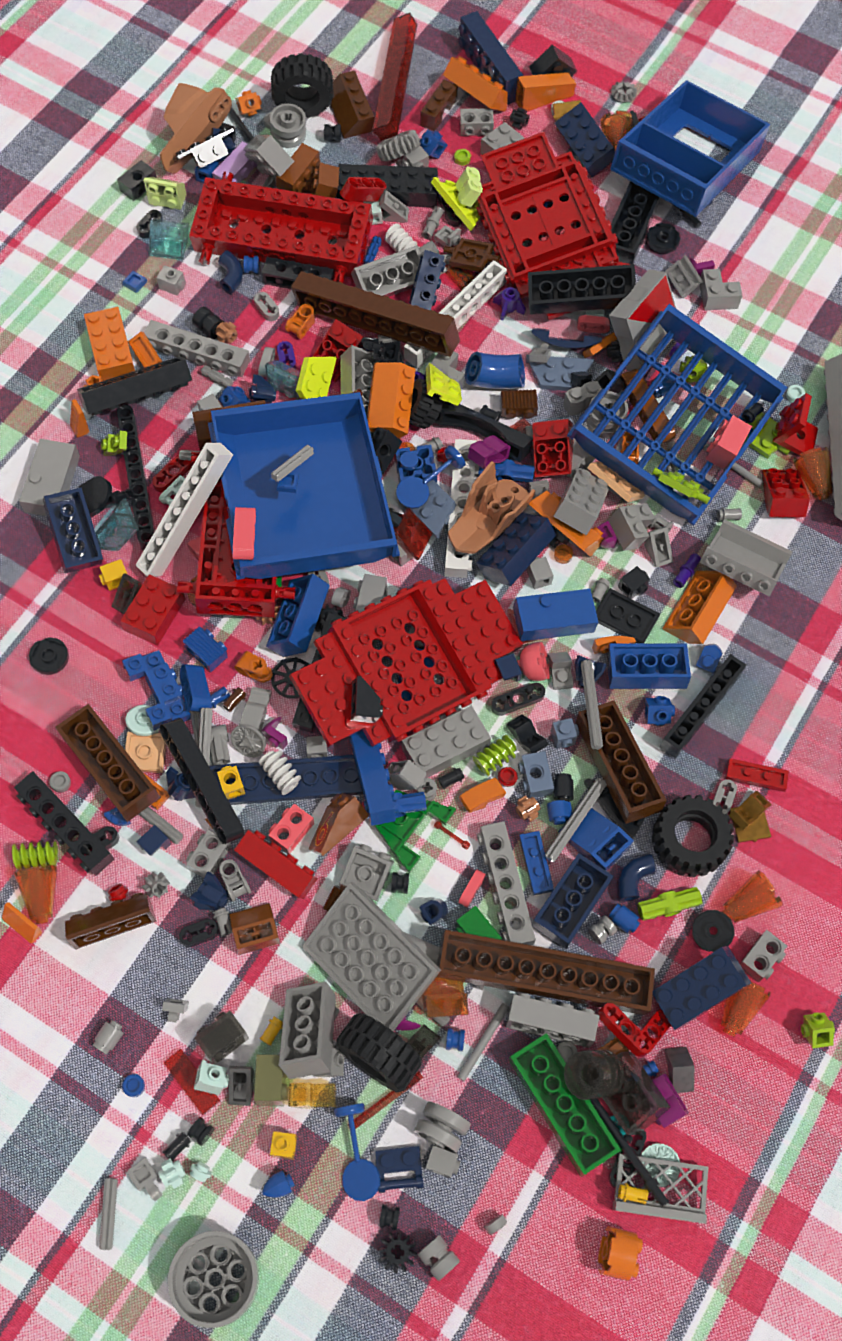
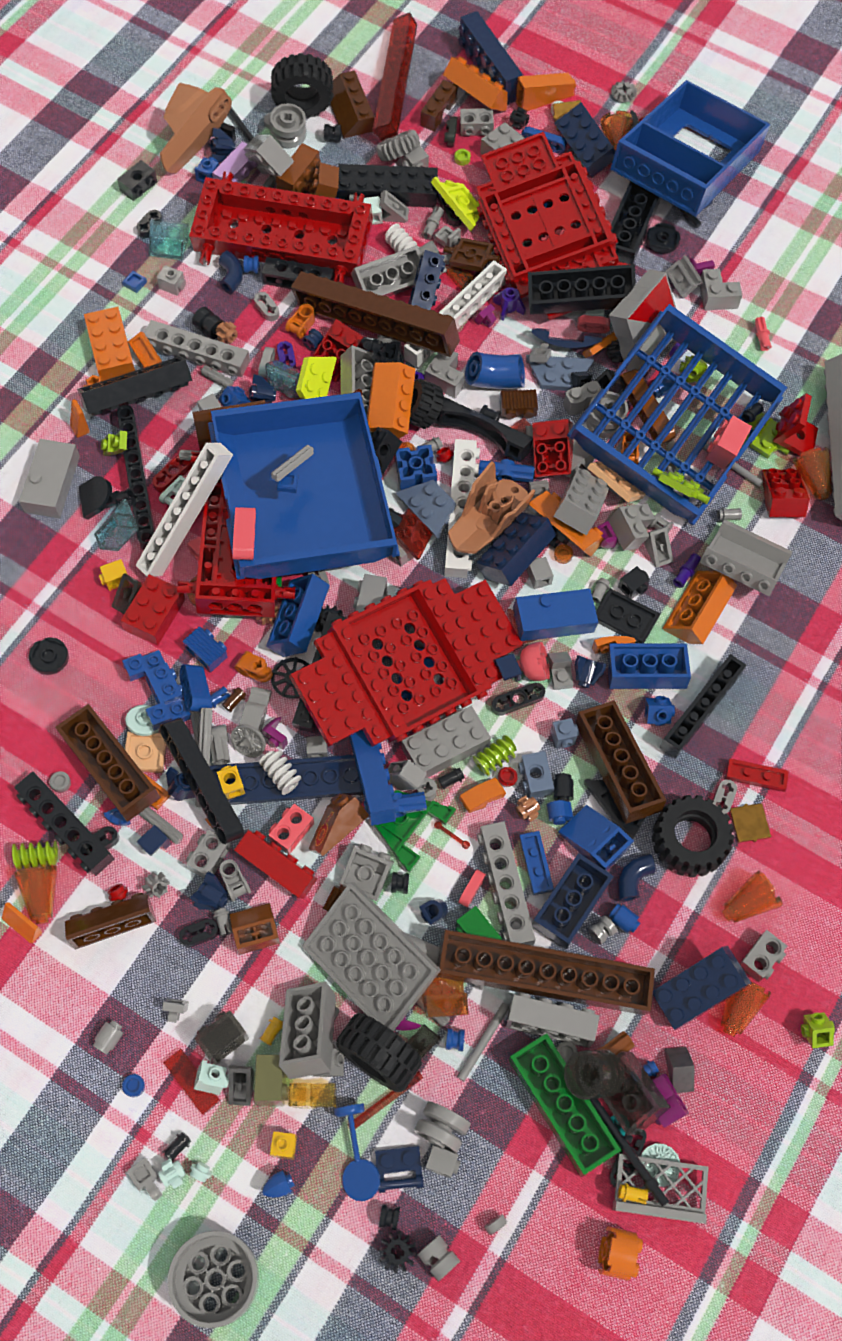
(72, 530): dark blue brick -> none
(108, 1214): light grey axle -> none
(165, 192): yellowish green slope -> none
(200, 1131): black wheel -> none
(208, 151): bracket -> none
(244, 107): orange brick -> none
(312, 339): none -> dark blue wheel
(341, 597): light grey beam -> none
(363, 189): red beam -> none
(364, 702): black slope -> none
(372, 250): blue axle -> none
(409, 460): blue tile -> none
(414, 491): blue piece -> none
(433, 143): blue brick -> none
(442, 385): neon yellow wing -> none
(450, 135): none -> pearl dark grey plate
(469, 186): yellowish green brick -> none
(486, 316): none -> magenta tile
(488, 450): magenta brick -> none
(526, 735): black slope -> none
(553, 62): black brick -> none
(555, 139): none -> blue beam
(575, 820): light grey axle -> none
(591, 704): light grey axle -> none
(635, 1035): red beam -> none
(669, 903): lime piece -> none
(703, 936): black plate -> none
(710, 657): blue plate -> none
(750, 810): pearl gold slope -> none
(762, 334): none -> coral axle
(794, 392): light aqua tile -> none

